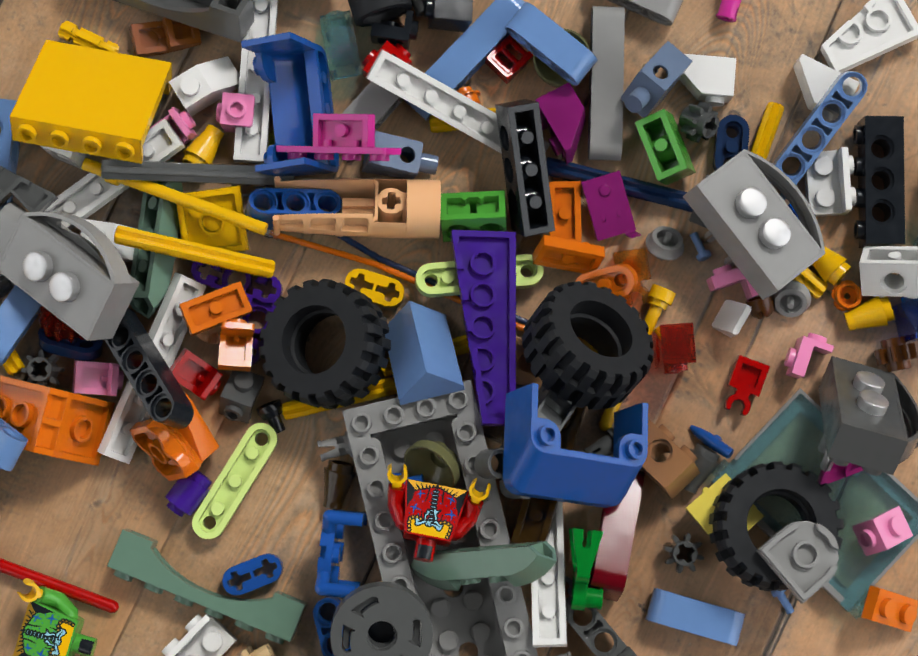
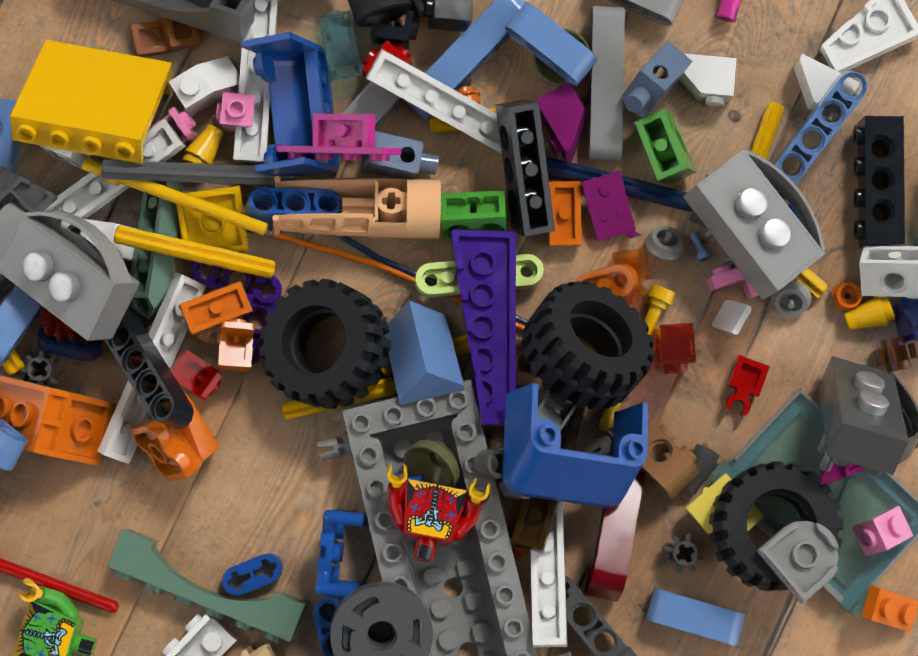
(83, 37): yellow axle -> none
(97, 378): bright pink bracket -> none
(188, 493): dark purple brick -> none
(235, 481): yellowish green plate -> none
(240, 395): dark grey bracket -> none
(271, 412): black piece -> none
(337, 482): dark brown cone -> none
(377, 280): yellow beam -> none
(501, 68): red slope -> none
(508, 562): sand green brick -> none
(568, 254): orange plate -> none
(582, 563): green piece -> none
(699, 121): dark grey gear -> none
(712, 441): blue helmet -> none
(728, 147): dark blue plate -> none
(761, 306): reddish brown hinge -> none
(783, 600): medium blue piece -> none
(799, 356): bright pink bracket -> none
(829, 183): white bracket -> none
(832, 267): yellow cone -> none

